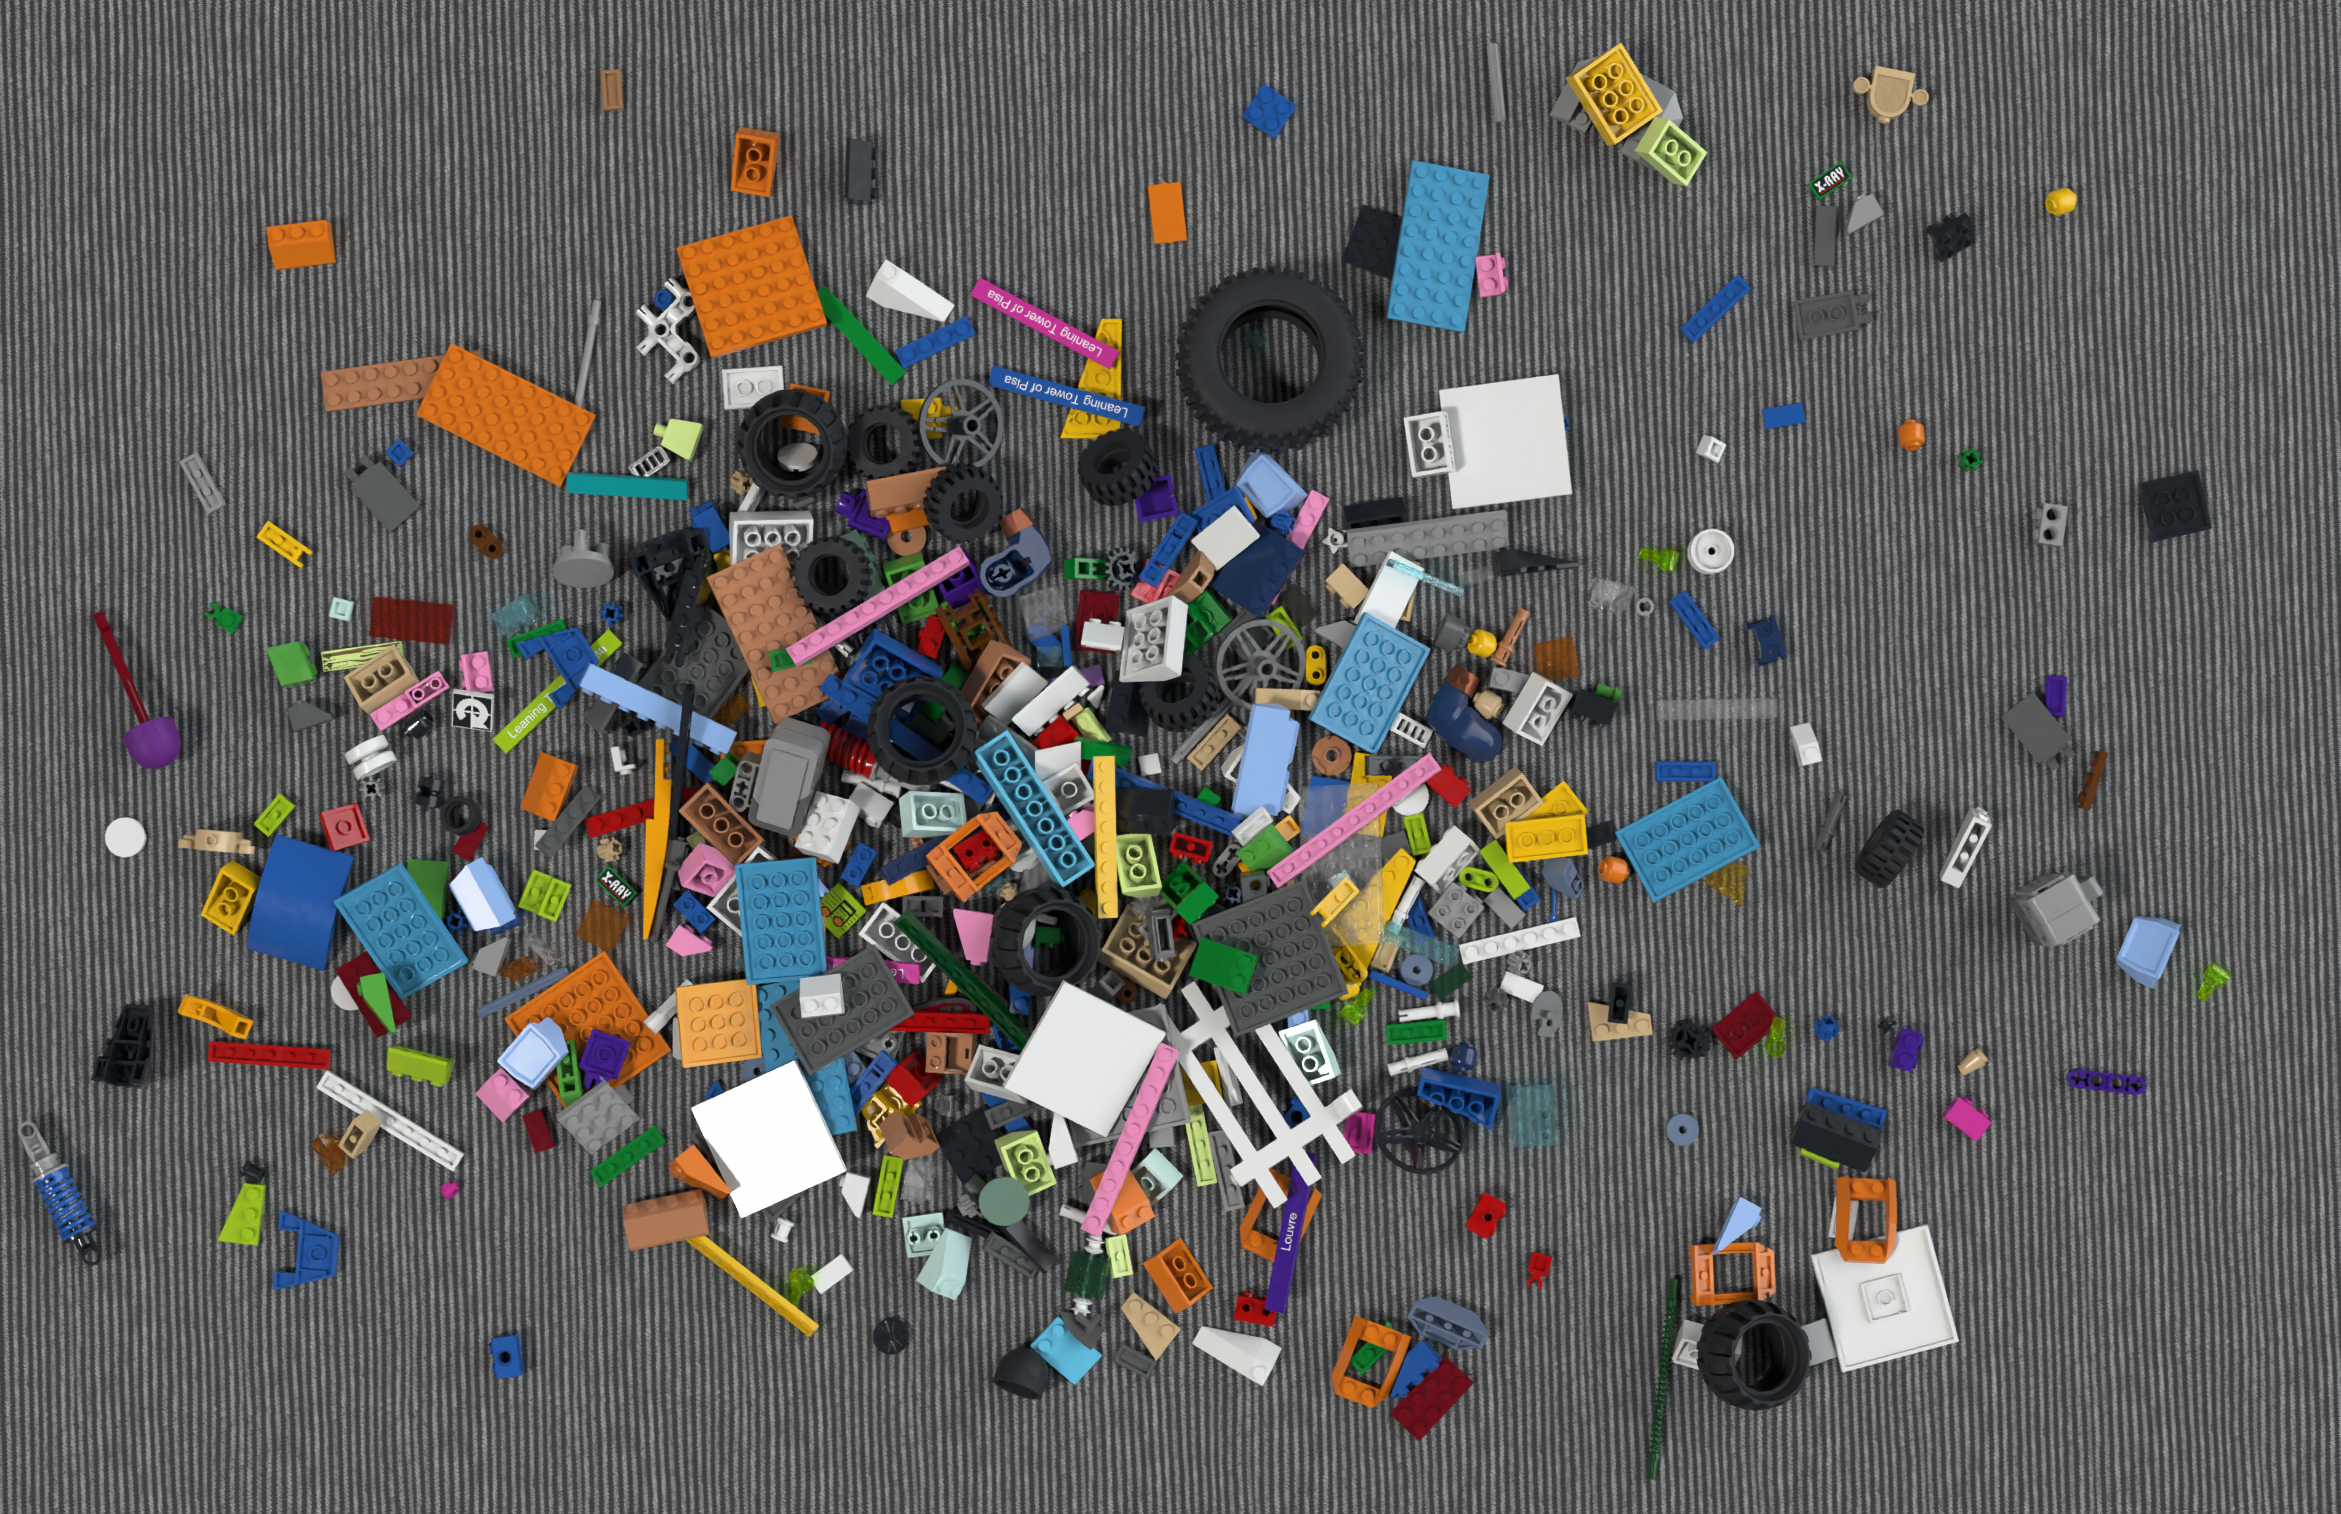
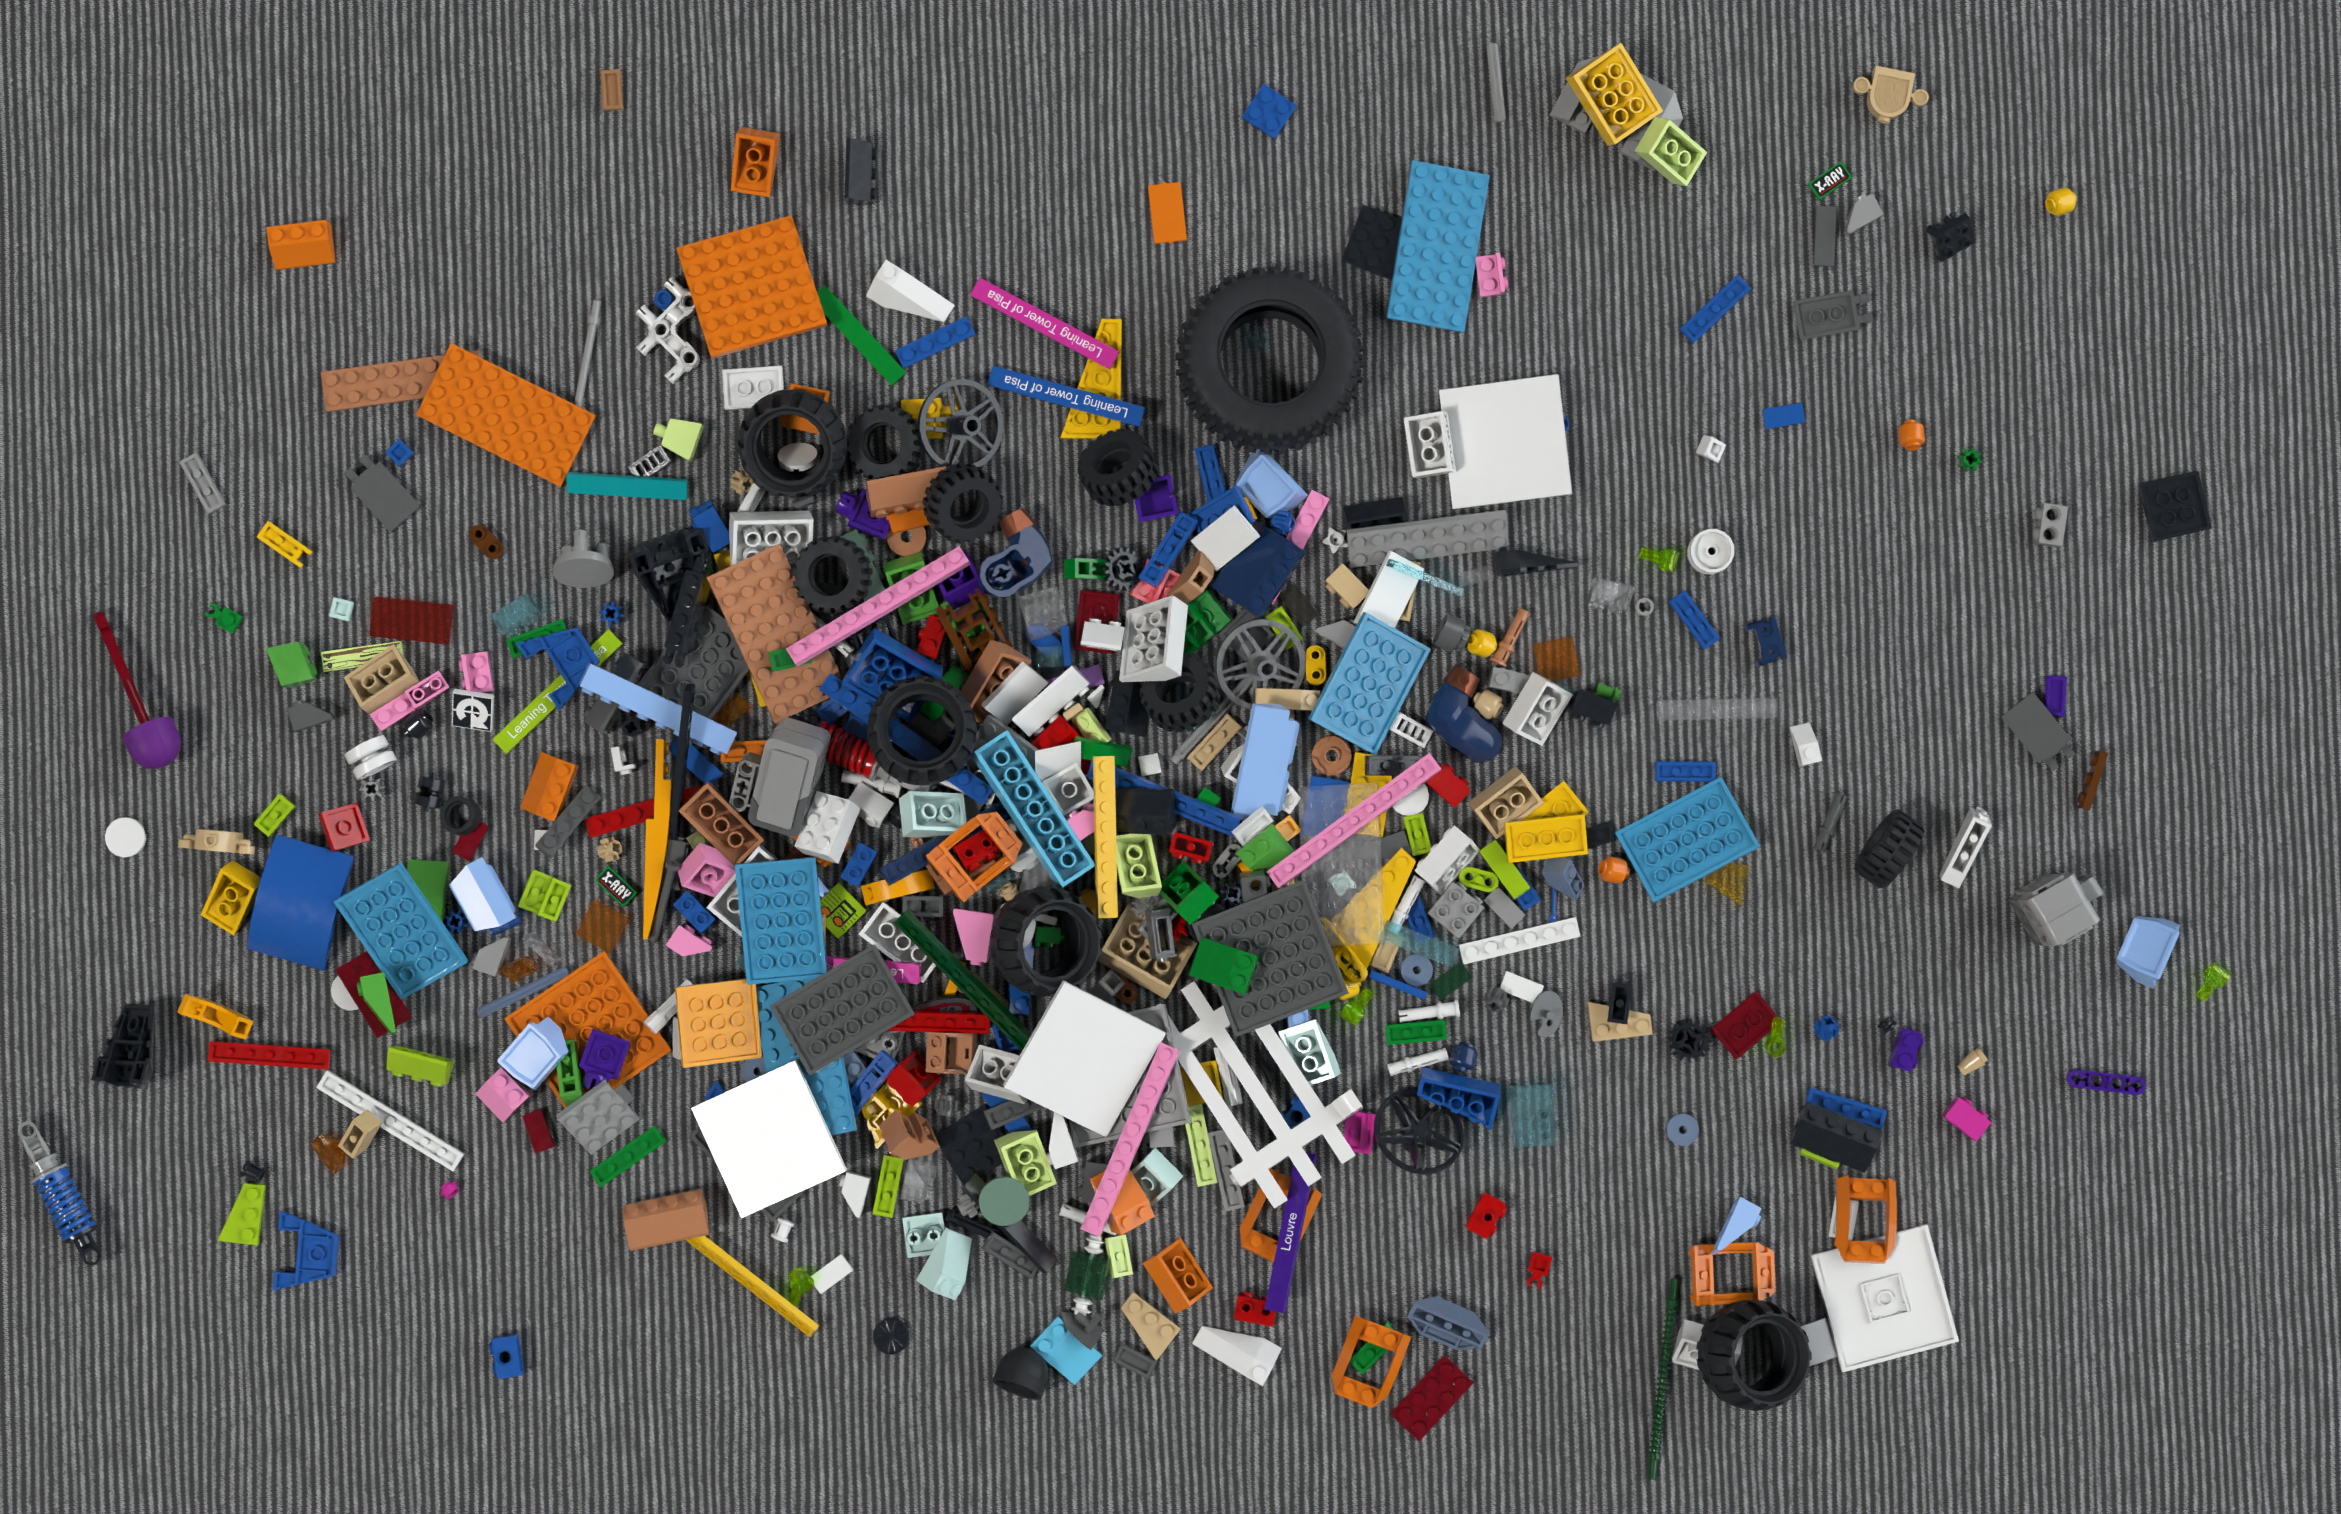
(697, 1172): orange slope -> none
(725, 769): green brick -> none
(821, 996): white slope -> none
(1335, 900): yellow hinge -> none
(1416, 1364): blue slope -> none
(1519, 963): light grey gear -> none

